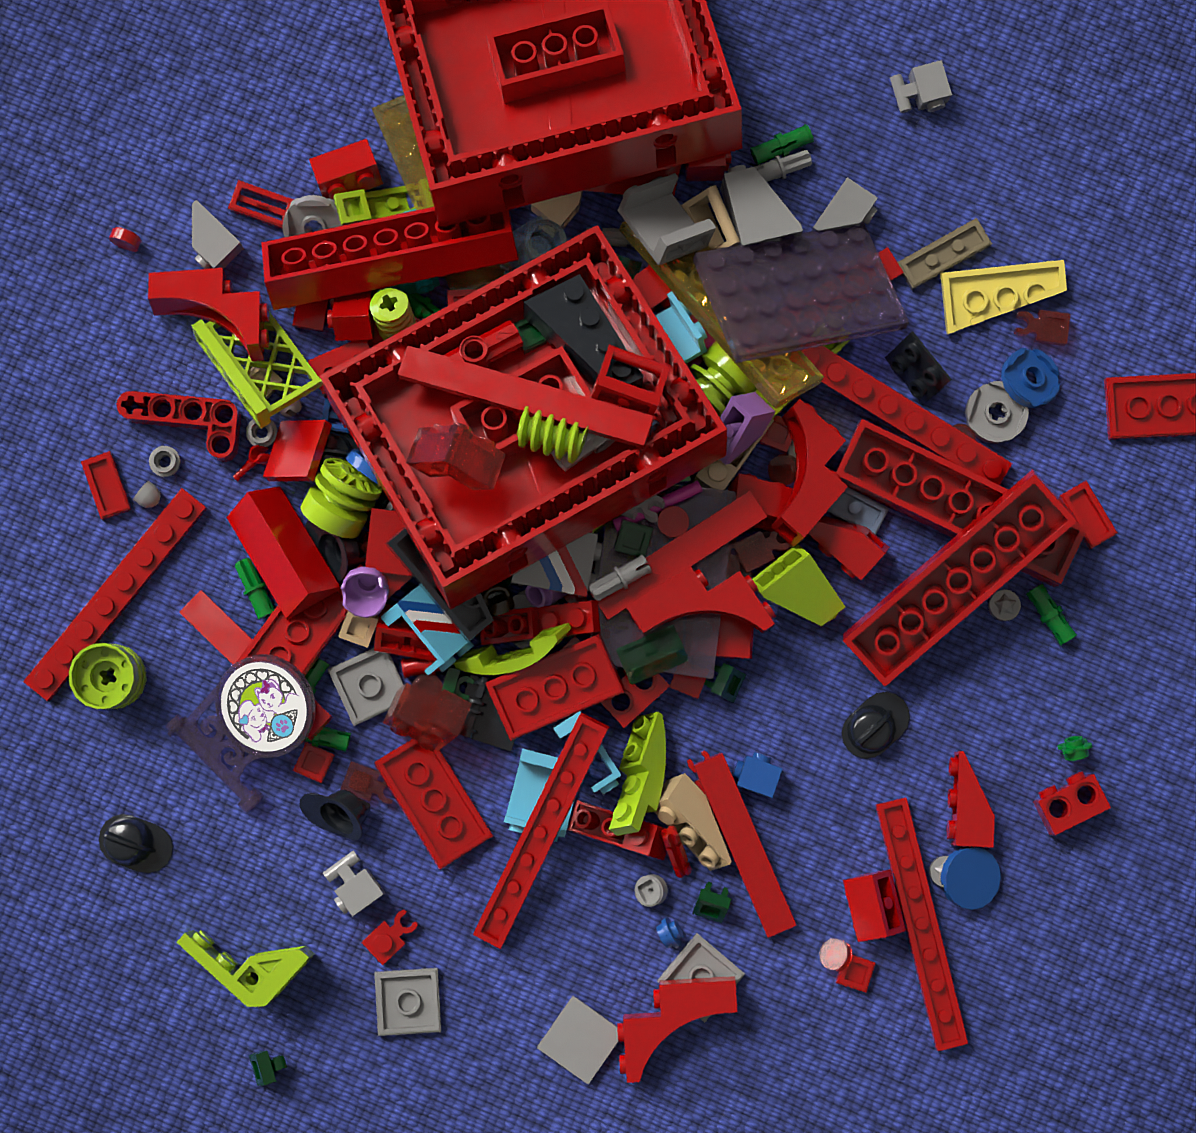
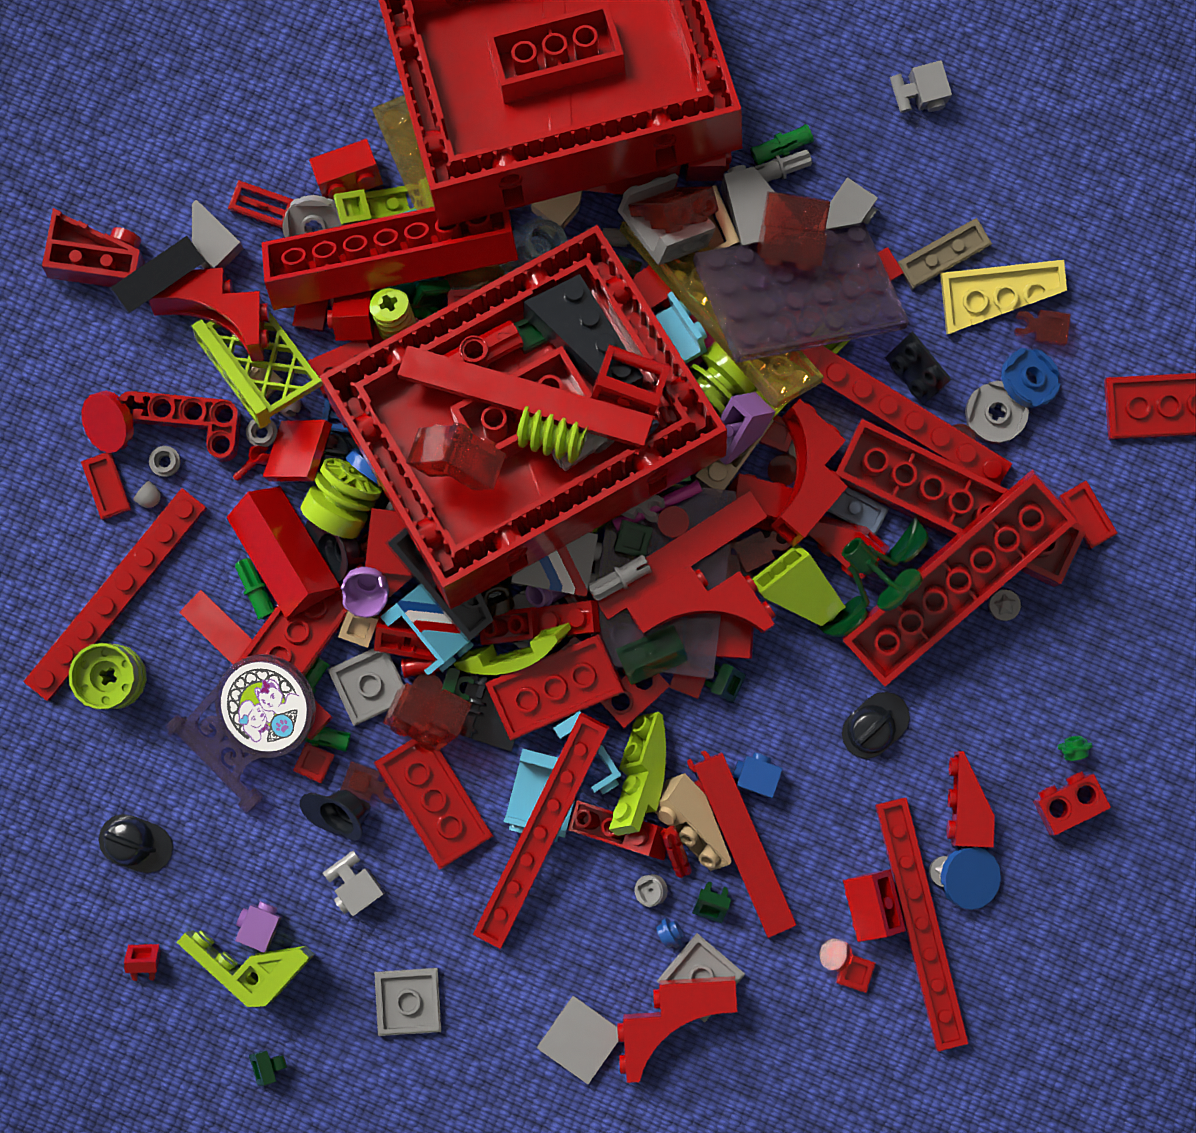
(86, 255): none -> red wedge
(107, 421): none -> red tile
(142, 959): none -> red tile
(157, 274): none -> black tile
(258, 926): none -> medium lavender brick
(386, 939): red plate -> none
(429, 293): none -> dark green tile
(676, 208): none -> clear red plate
(793, 230): none -> clear red plate
(864, 560): none -> dark green plant
(1051, 614): green pin -> none

